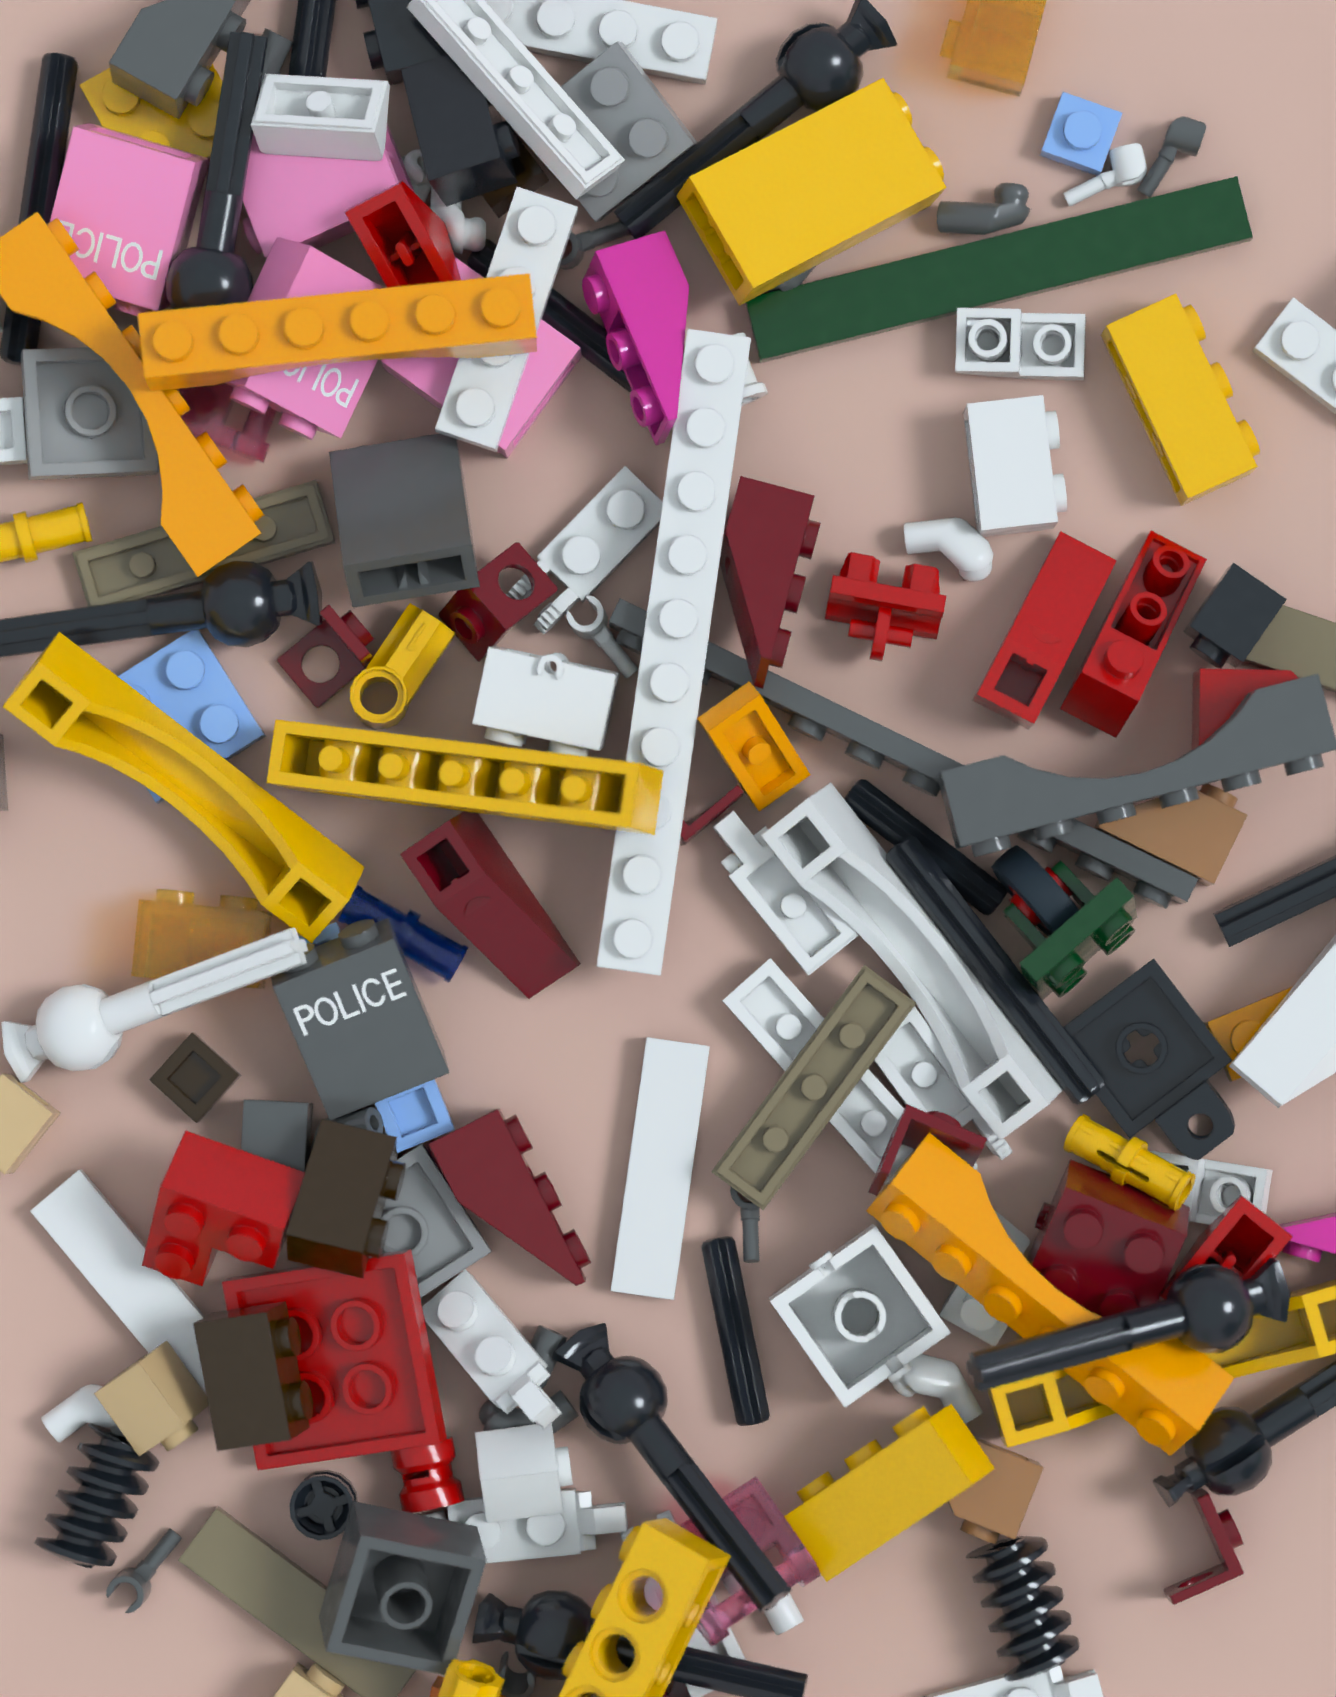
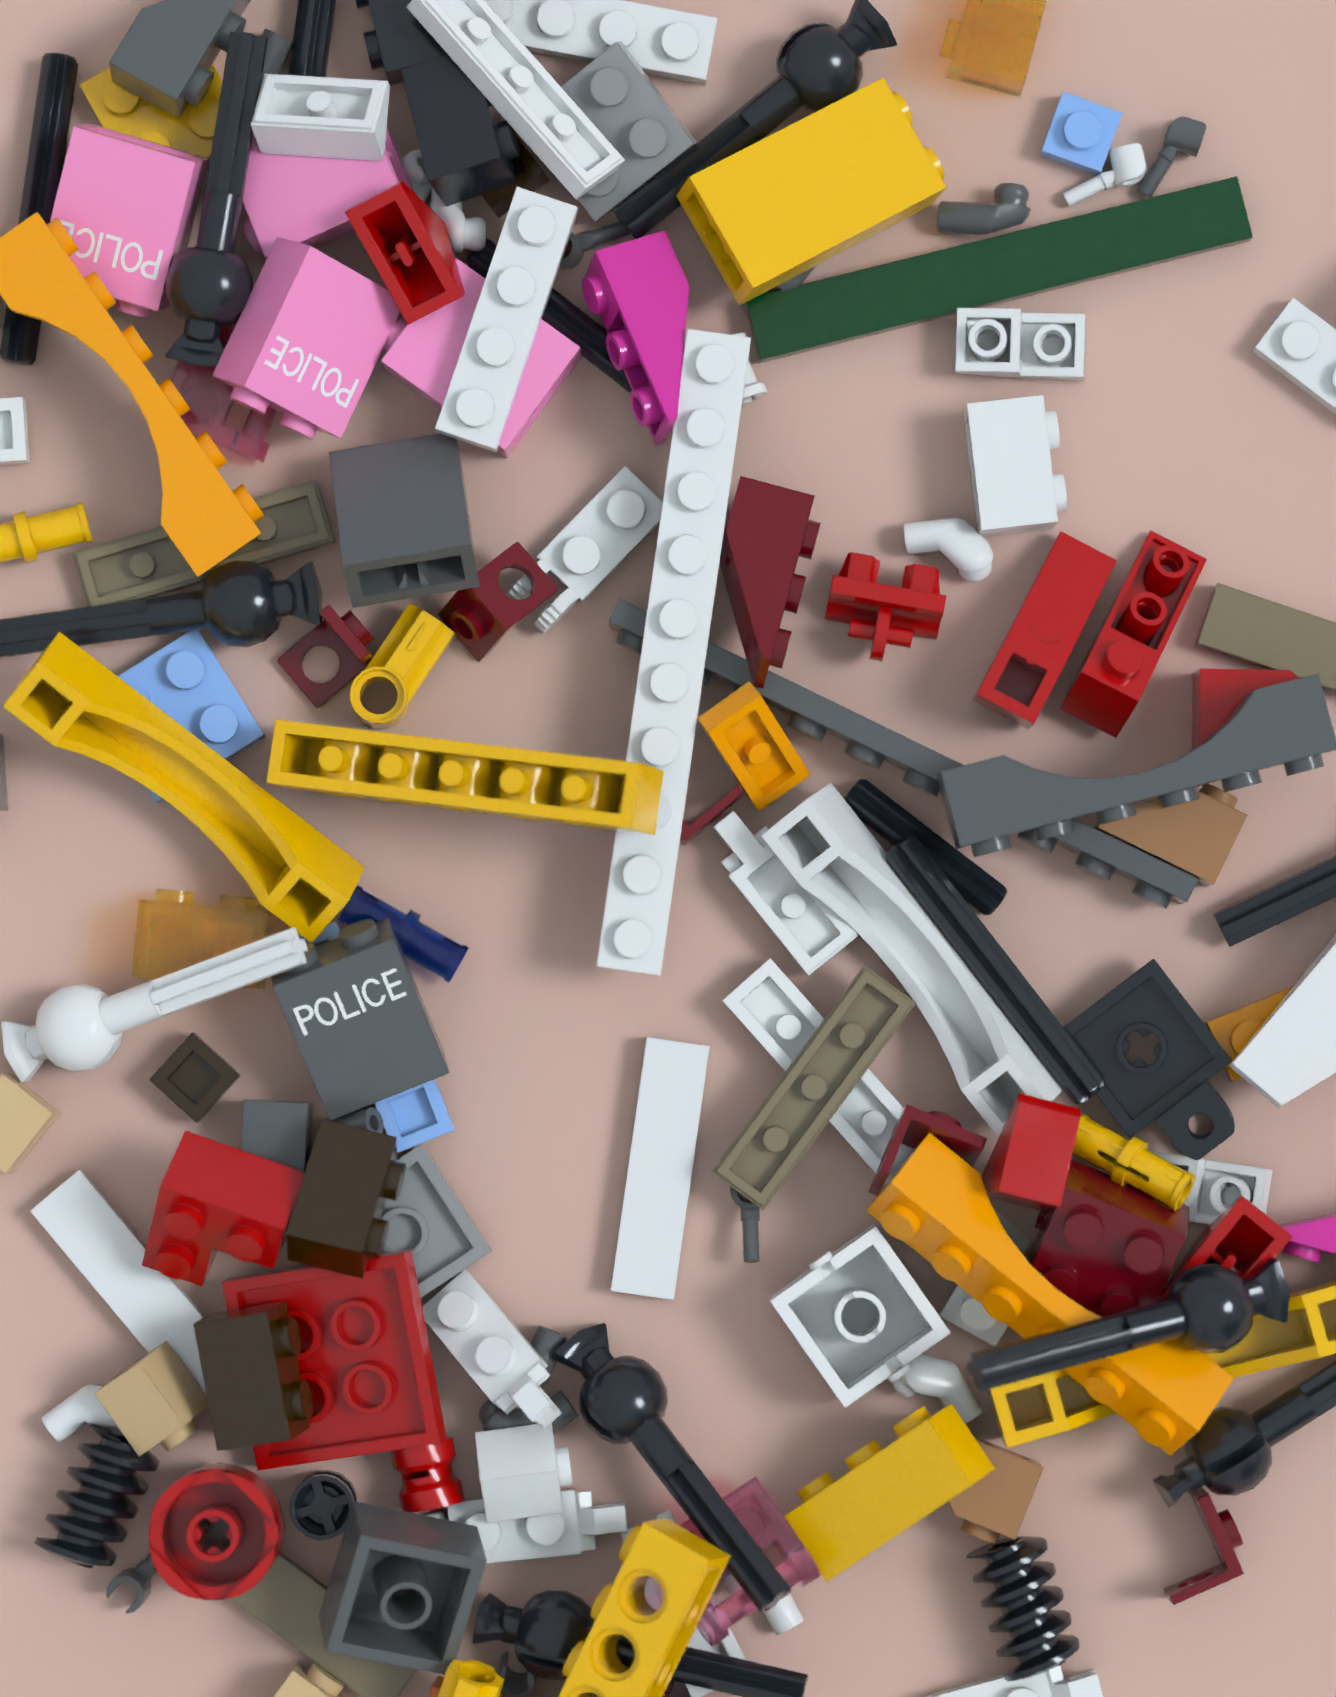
(81, 418): light grey plate -> none
(217, 1569): none -> red brick
(290, 333): light orange arch -> none
(490, 902): dark red slope -> none
(495, 1183): dark red slope -> none
(528, 698): white brick -> none
(603, 637): white hand -> none
(735, 1331): black axle -> none
(925, 1078): white hinge -> none
(1033, 1154): none -> red slope
(1074, 935): dark green plate -> none
(1181, 398): yellow brick -> none
(1233, 618): black brick -> none

